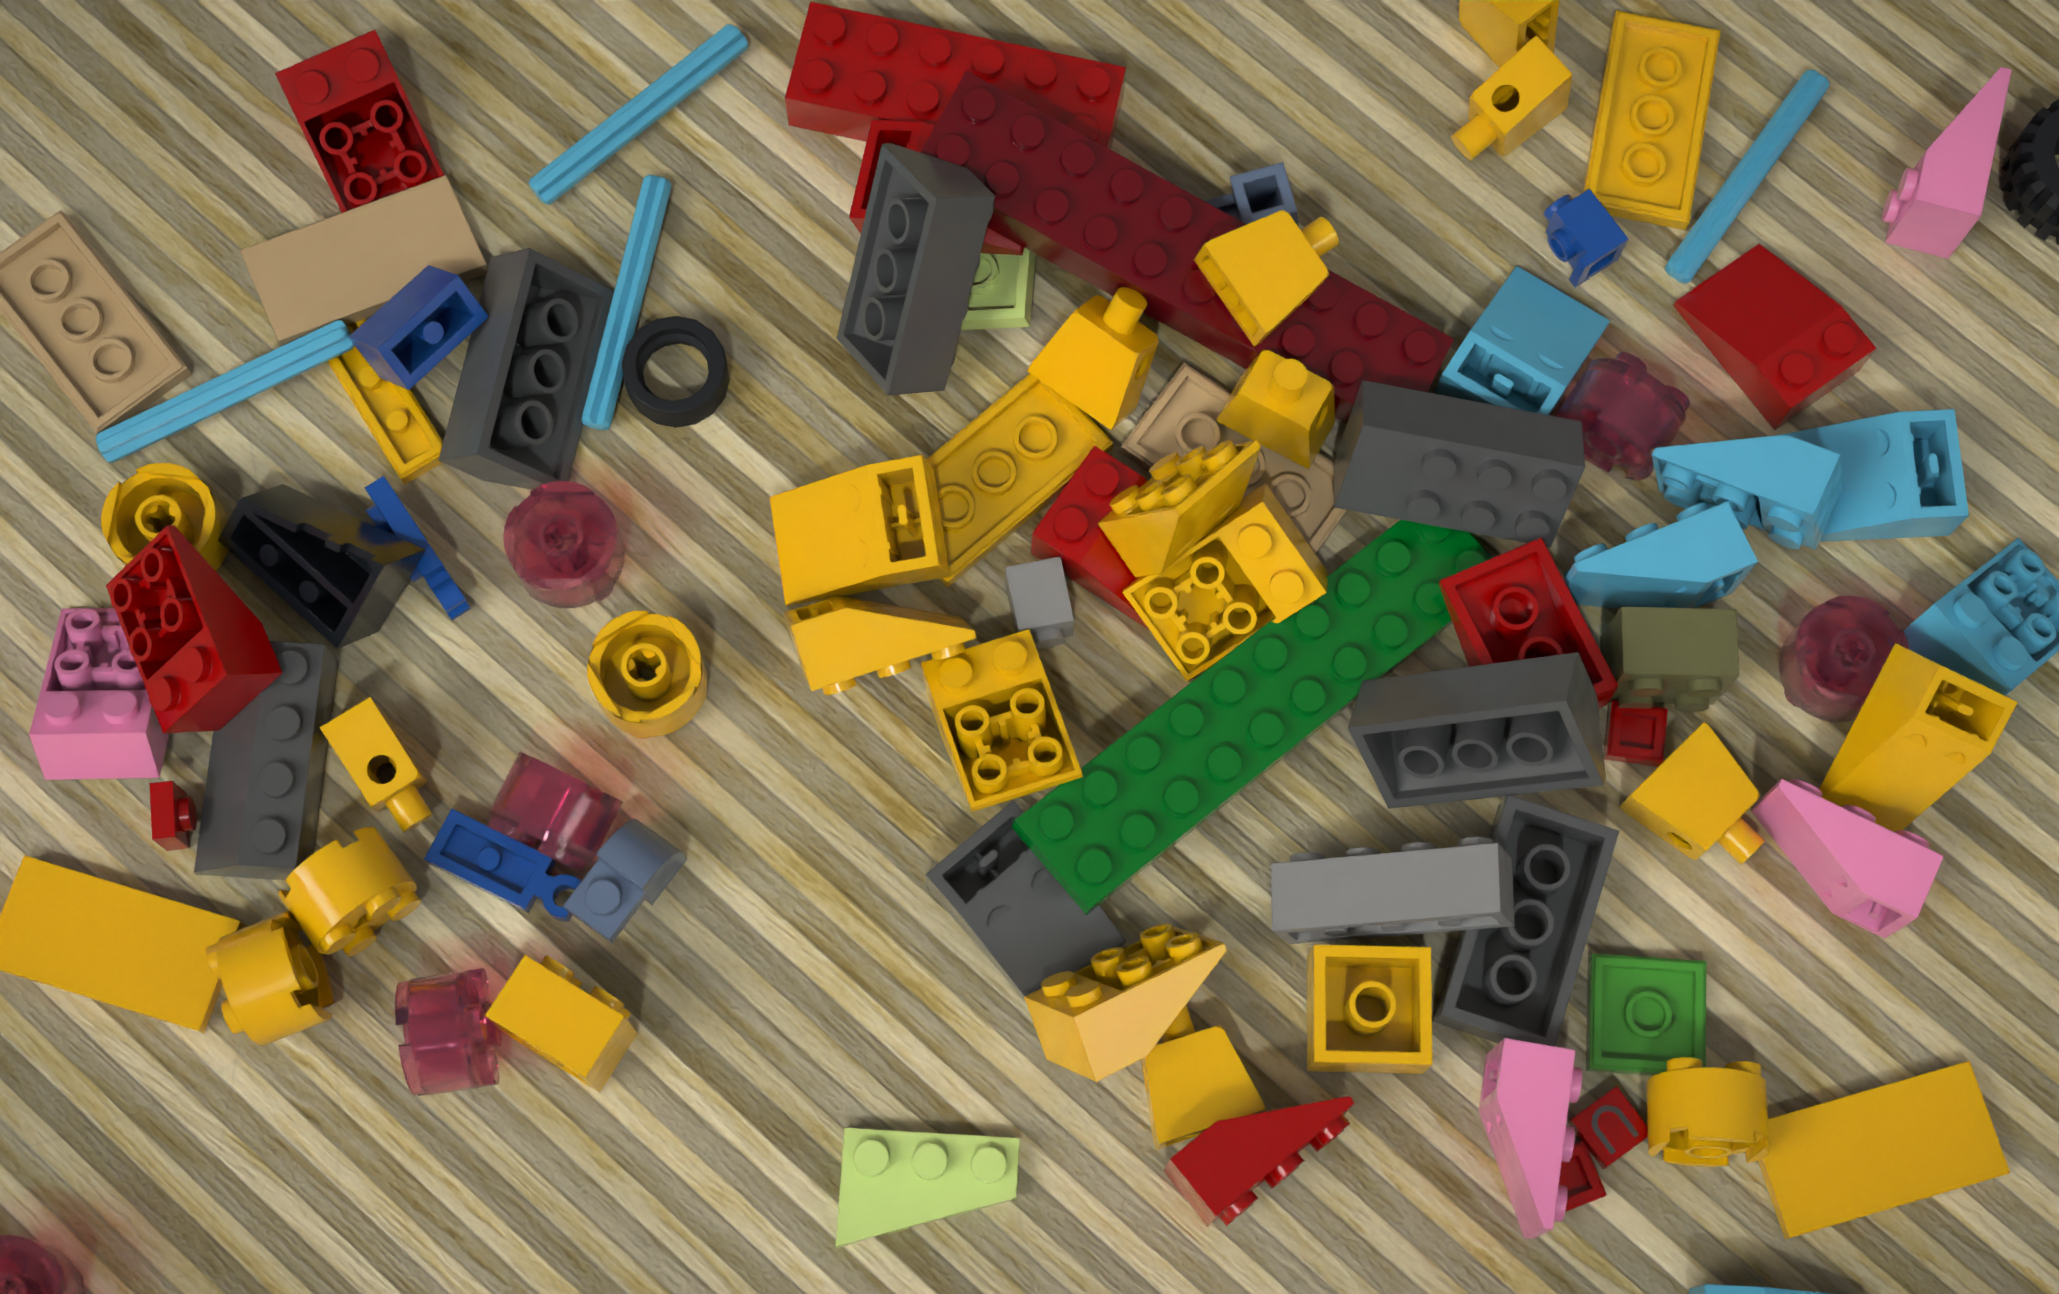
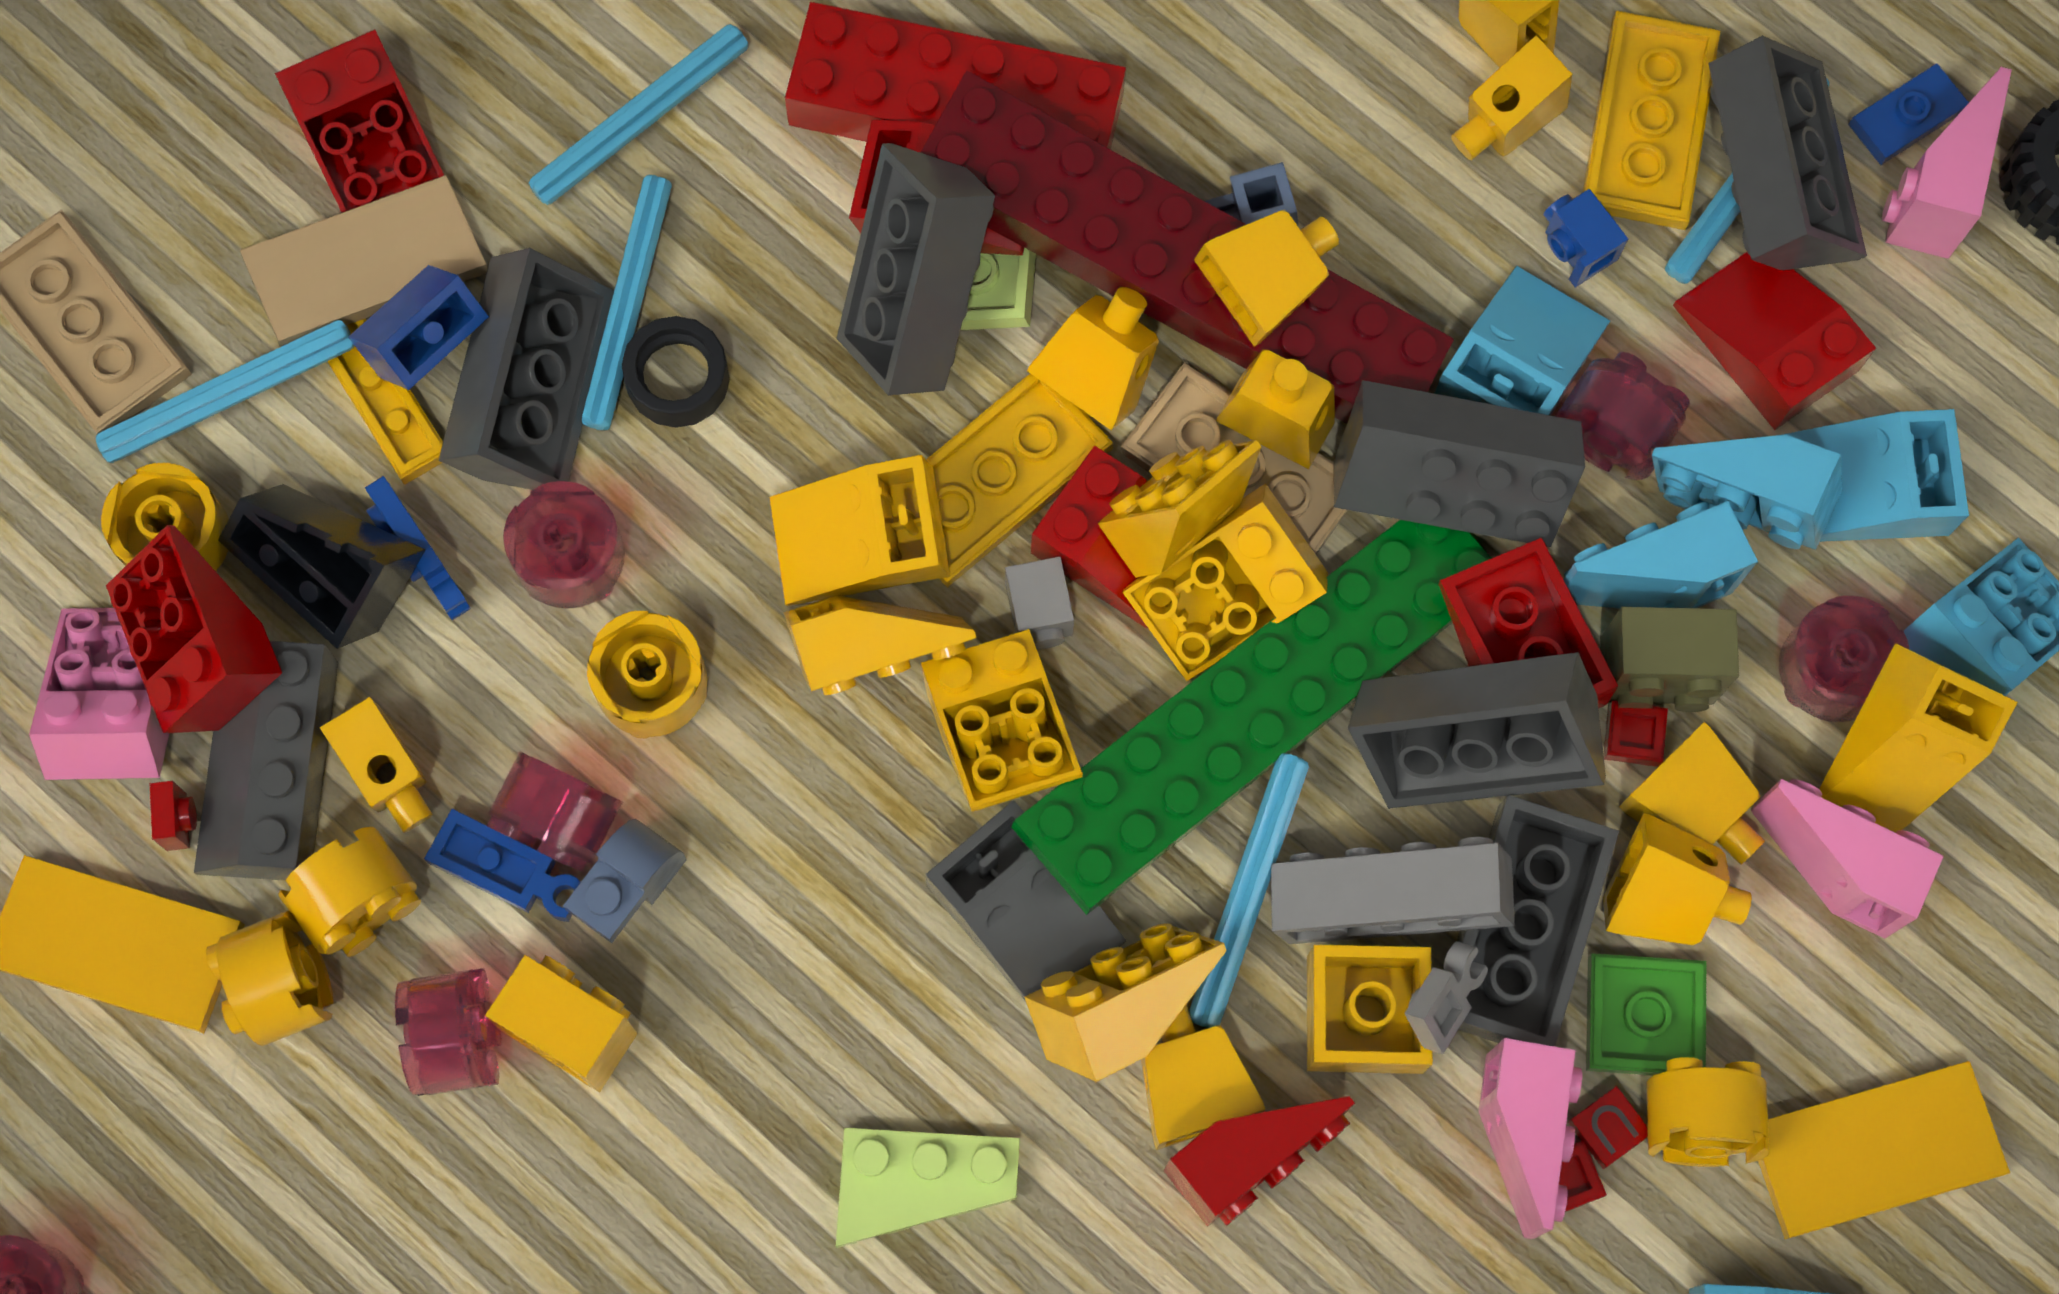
(1250, 887): none -> medium azure axle
(1441, 1002): none -> light grey plate
(1671, 886): none -> yellow torso
(1785, 157): none -> dark grey slope
(1908, 114): none -> blue plate

